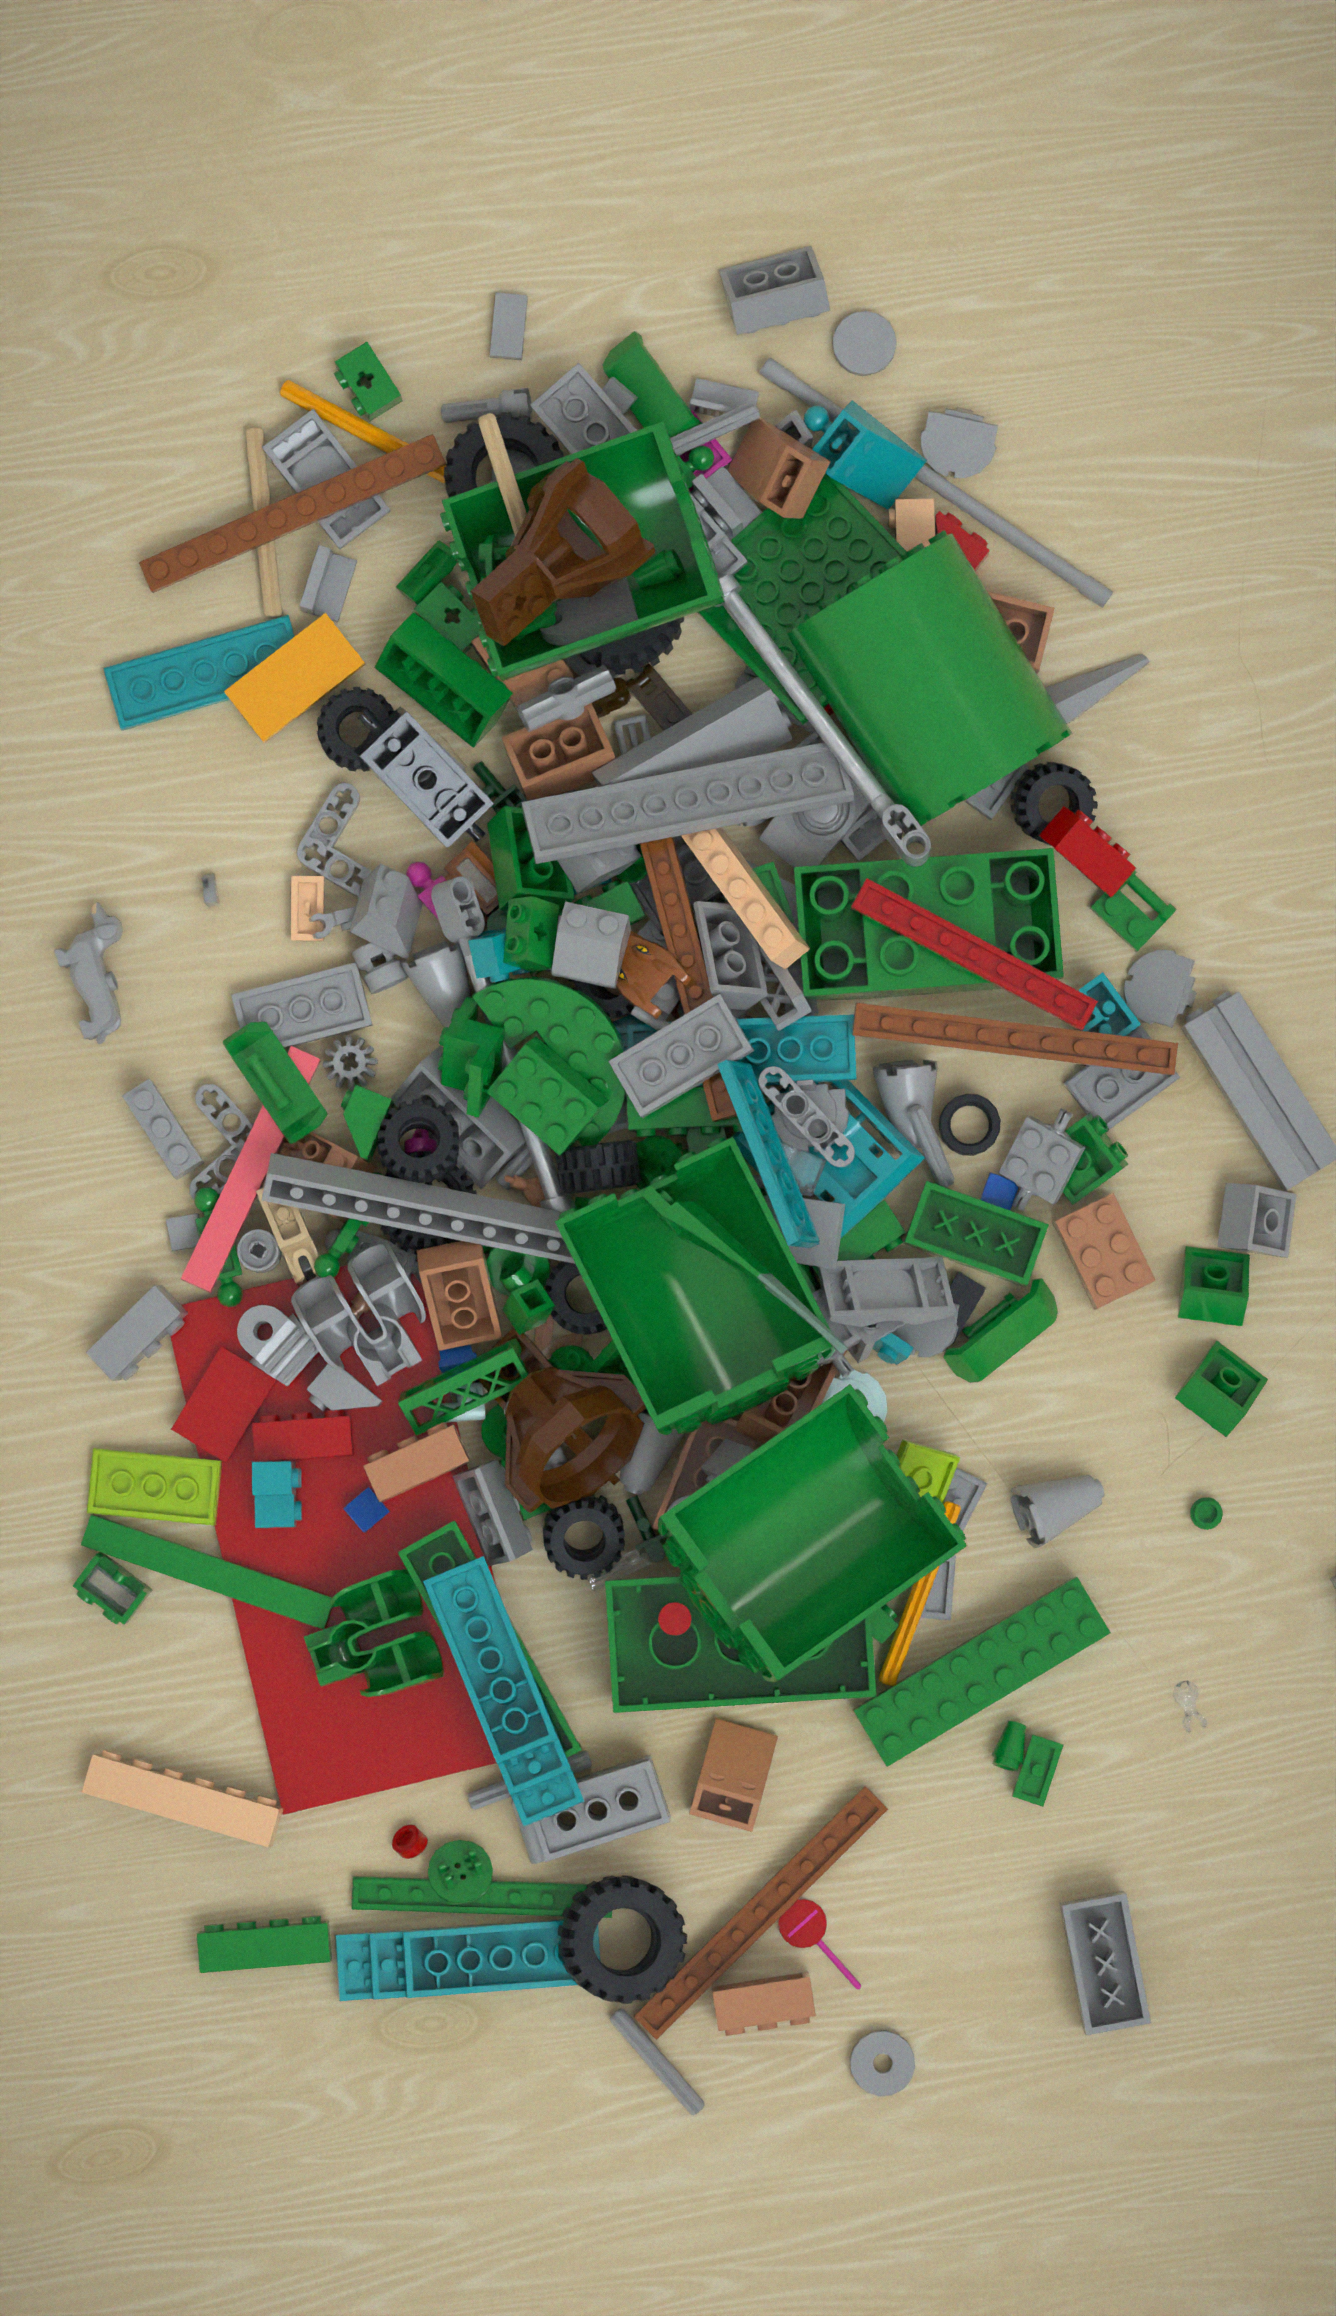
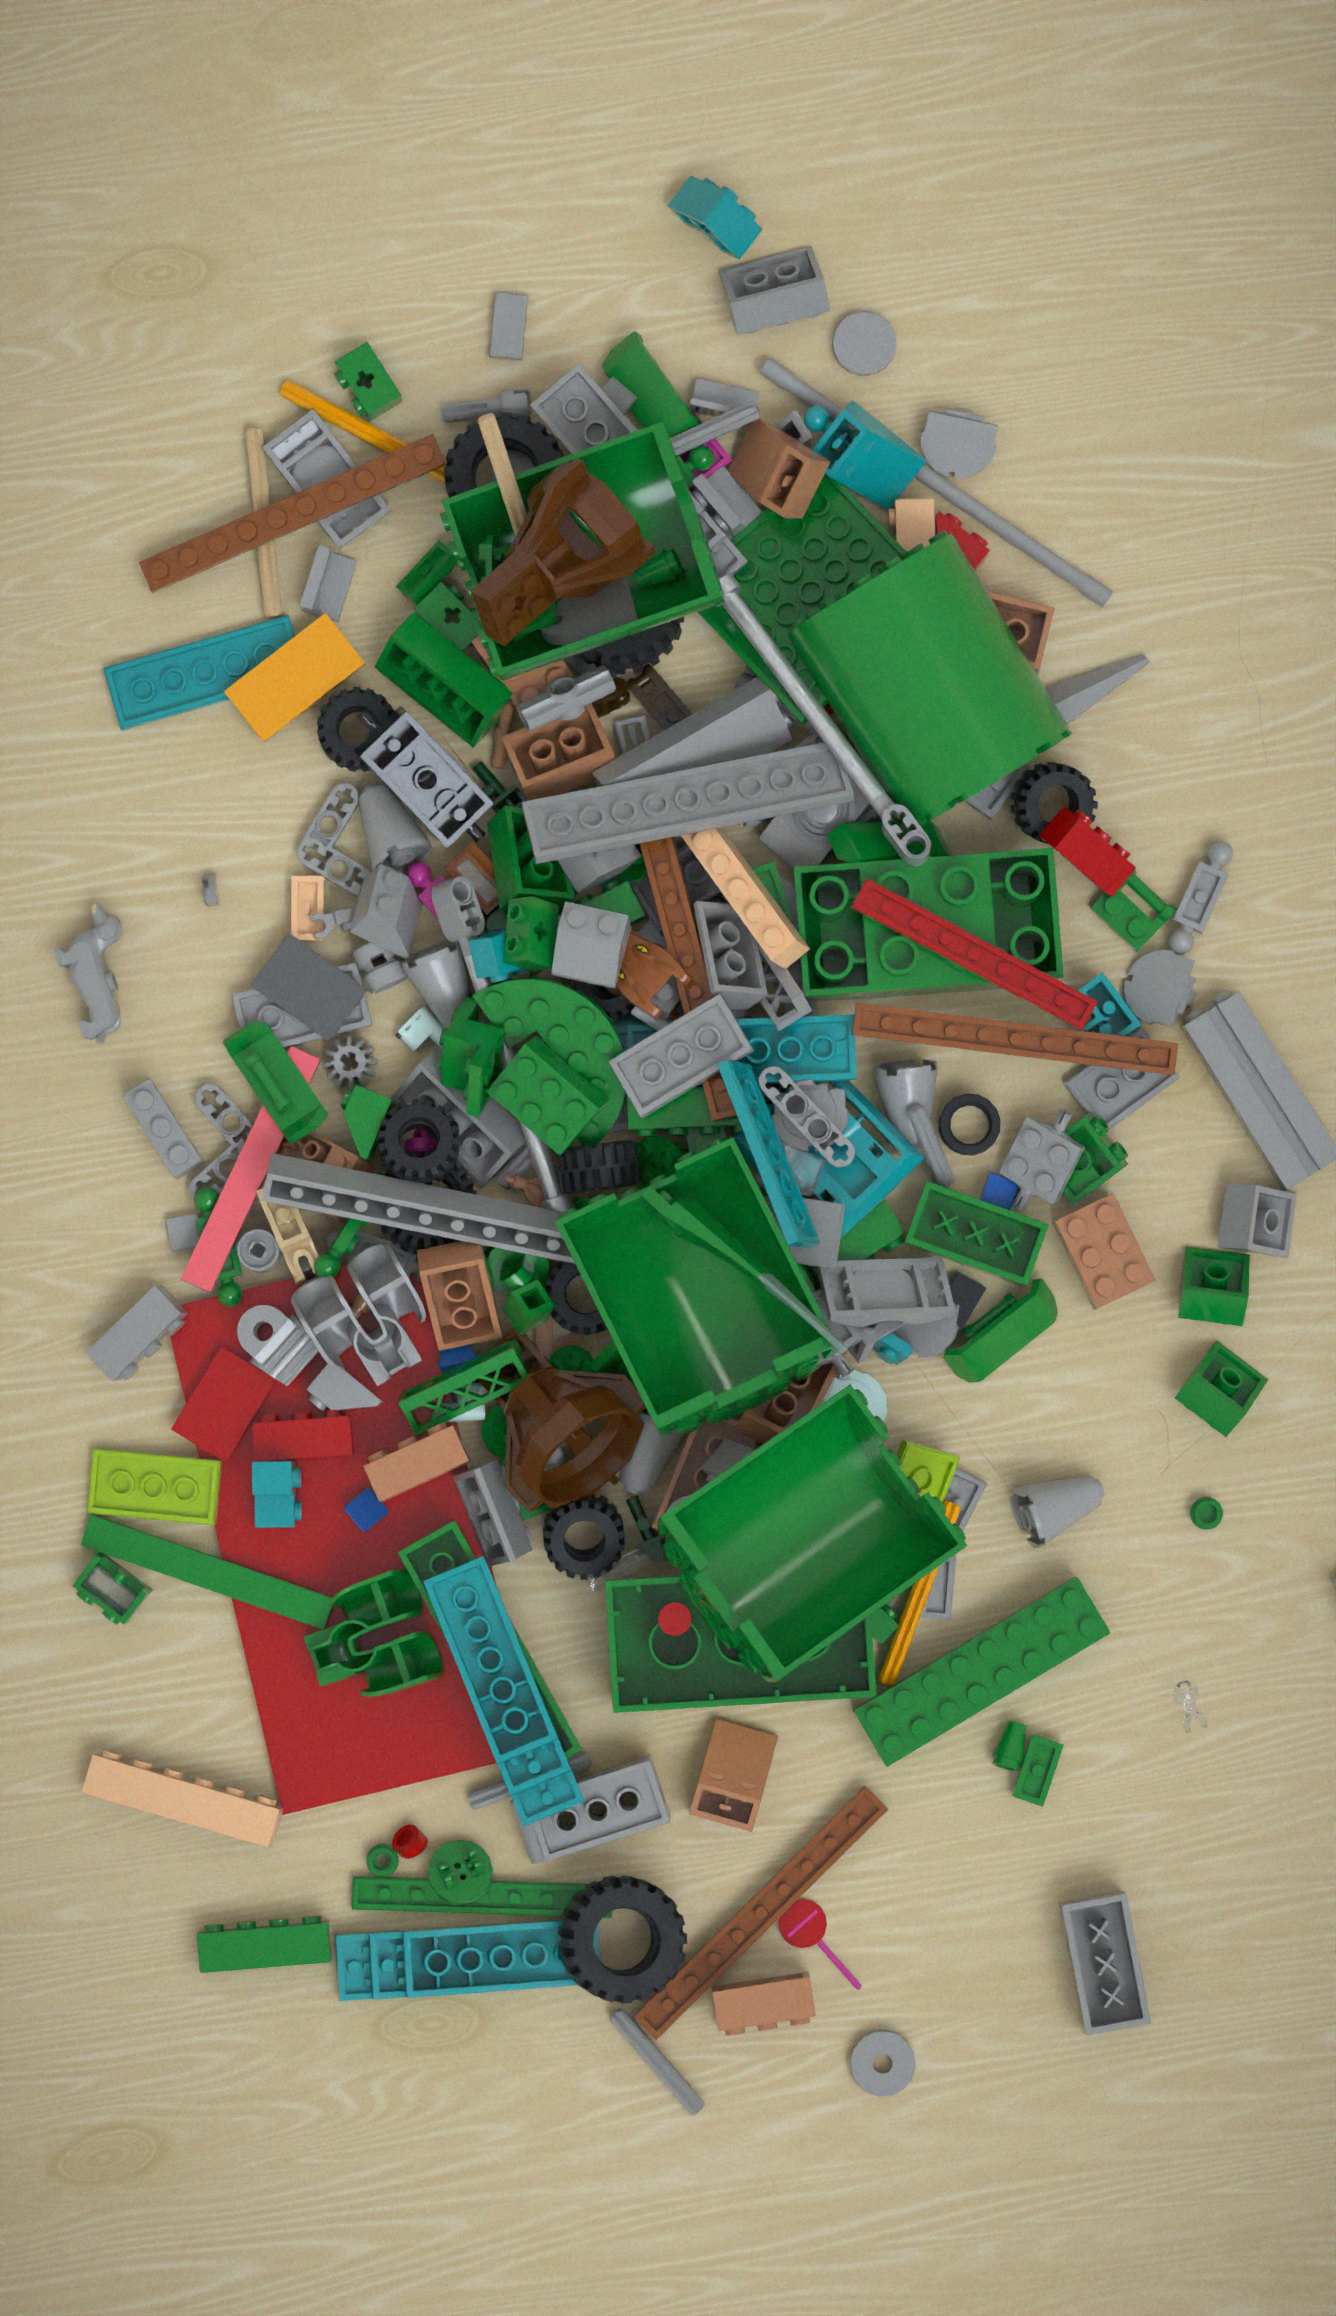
(309, 987): none -> dark grey tile
(374, 1867): none -> green plate
(390, 830): none -> light grey cone
(419, 1029): none -> light aqua piece
(503, 729): none -> nougat bar
(716, 215): none -> teal brick
(867, 842): none -> green piece
(1200, 897): none -> light grey plate

